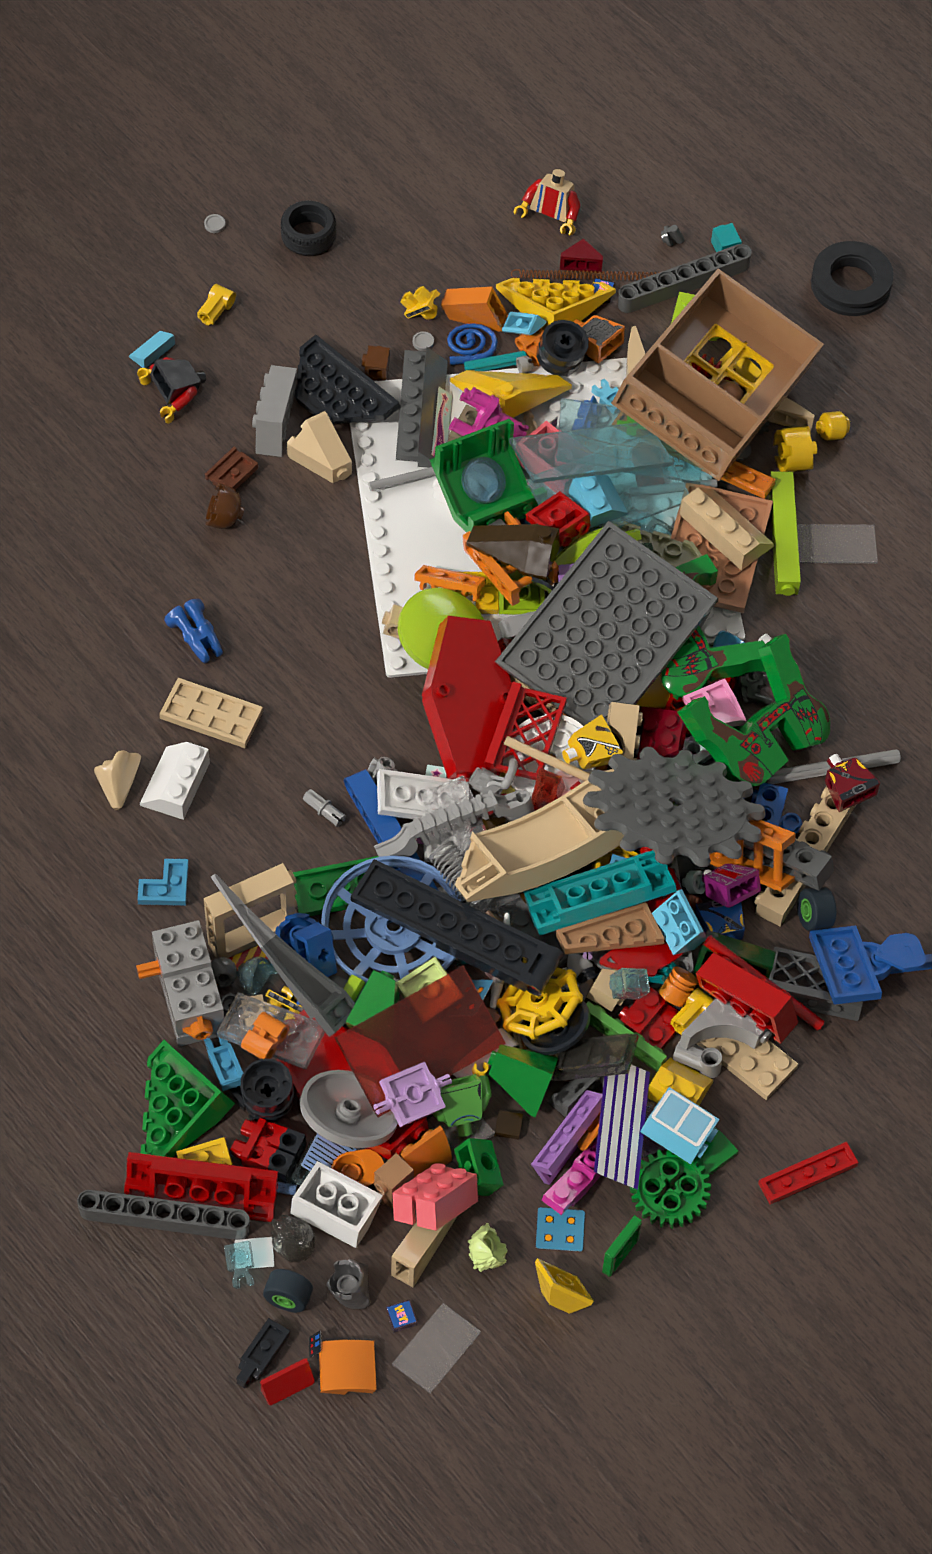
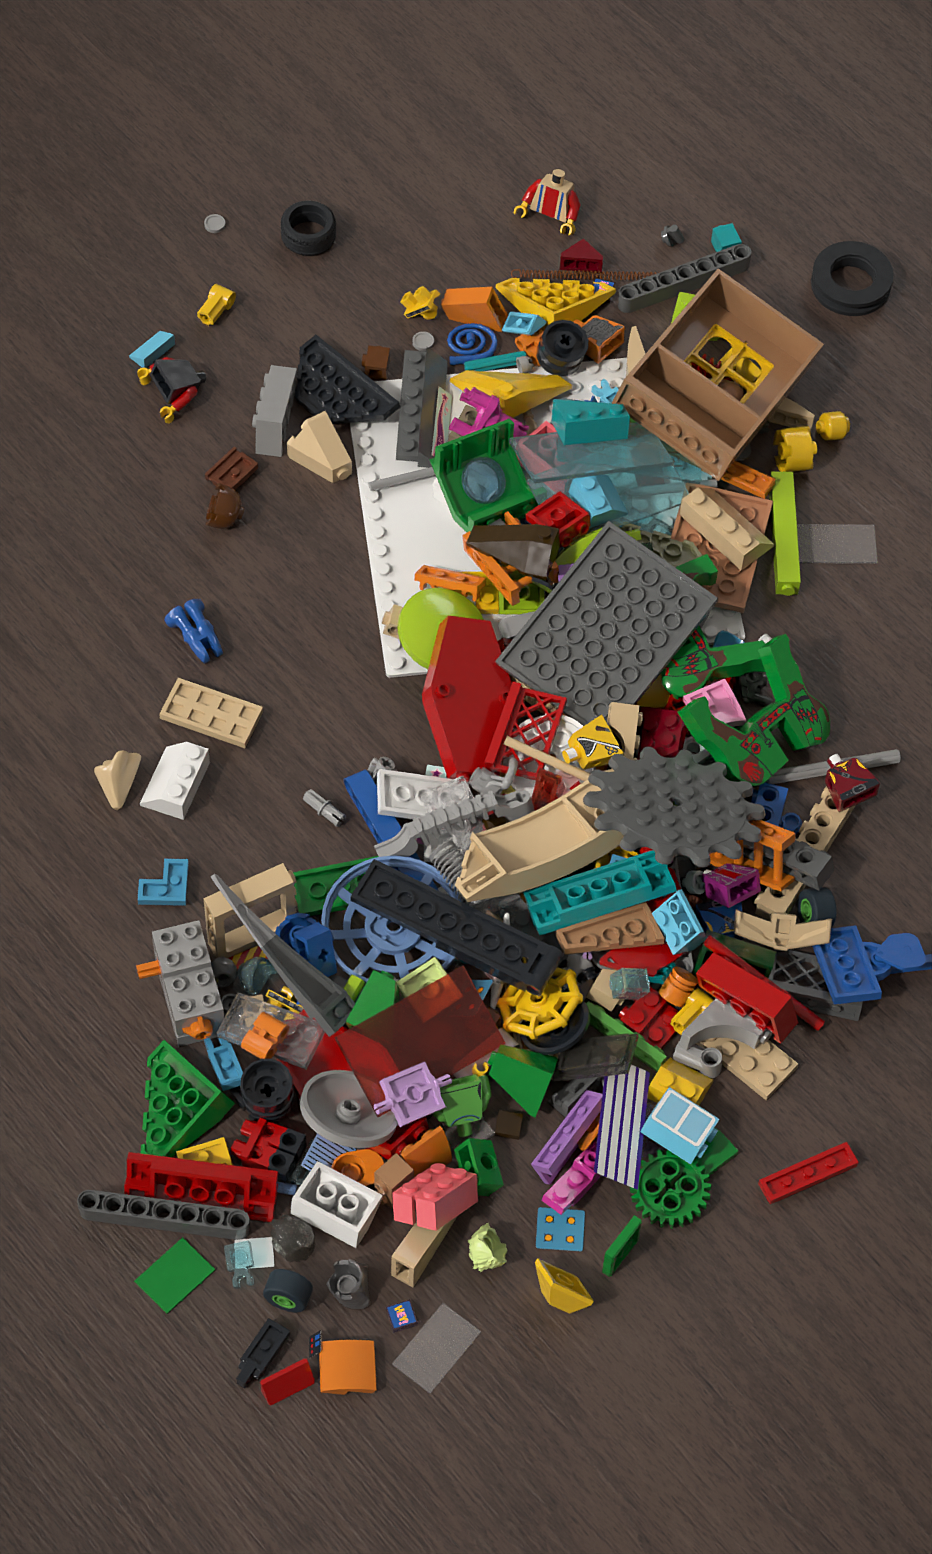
(174, 1275): none -> green window
(589, 421): none -> teal wedge
(782, 931): none -> tan plate

